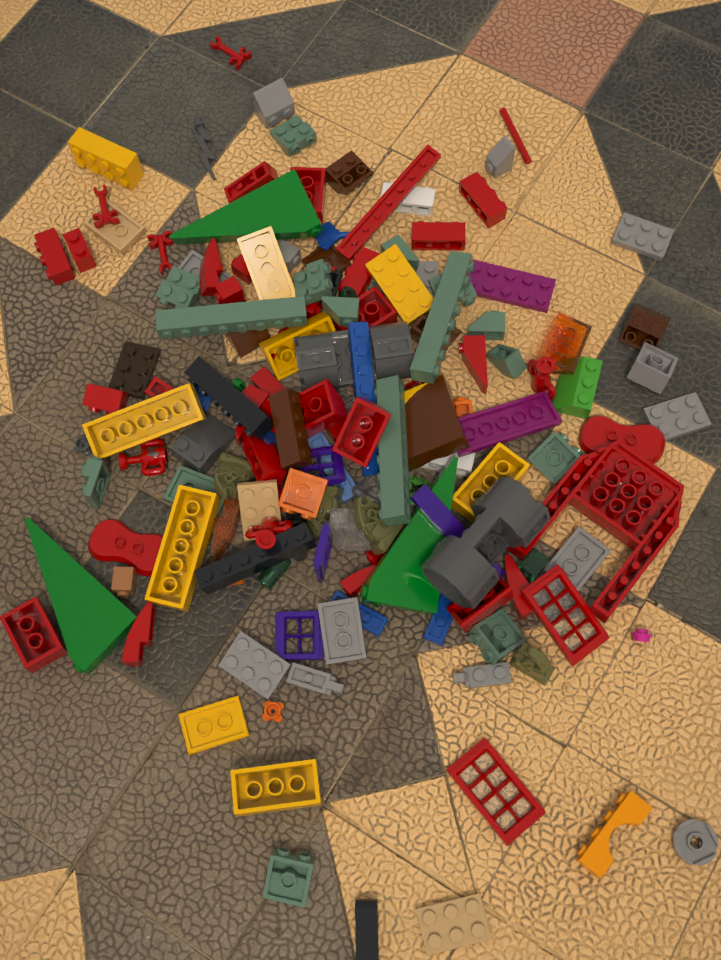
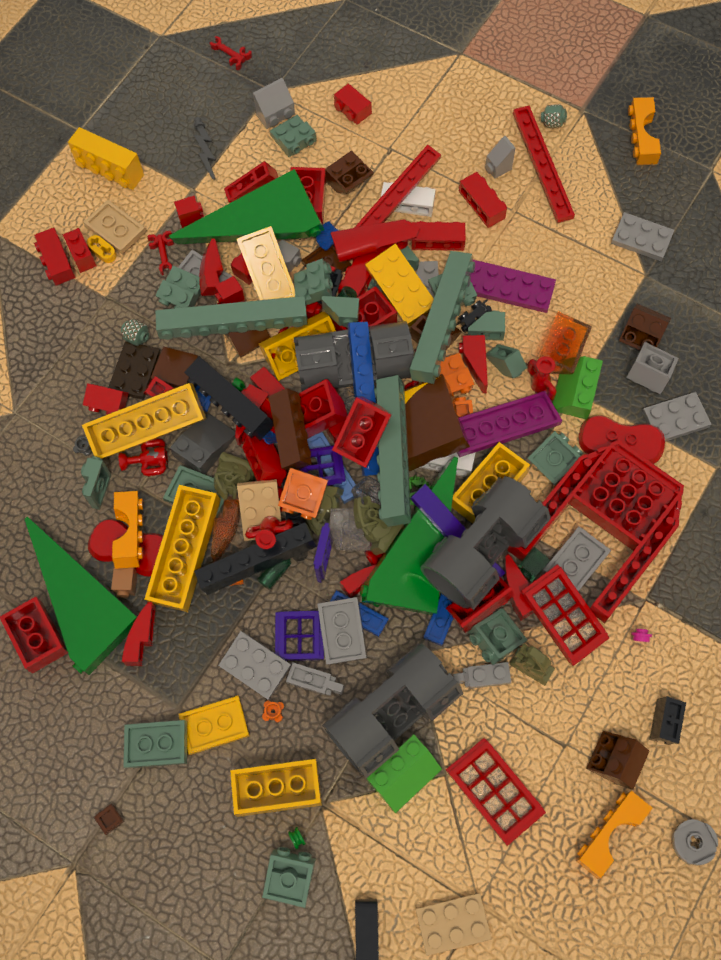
(99, 251): none -> yellow beam
(106, 218): red bar -> none
(109, 819): none -> reddish brown tile
(126, 548): none -> light orange arch
(135, 332): none -> sand green head
(155, 744): none -> sand green plate
(172, 365): none -> reddish brown tile
(188, 210): none -> red brick
(296, 838): none -> green bush
(352, 104): none -> red brick
(369, 728): none -> dark grey cylinder
(372, 238): none -> red panel
(404, 774): none -> bright green slope
(457, 374): none -> orange plate
(468, 319): none -> black hinge
(515, 135): red bar -> none
(543, 164): none -> red plate
(554, 116): none -> sand green head
(618, 759): none -> reddish brown slope
(646, 148): none -> light orange arch
(668, 720): none -> black hinge

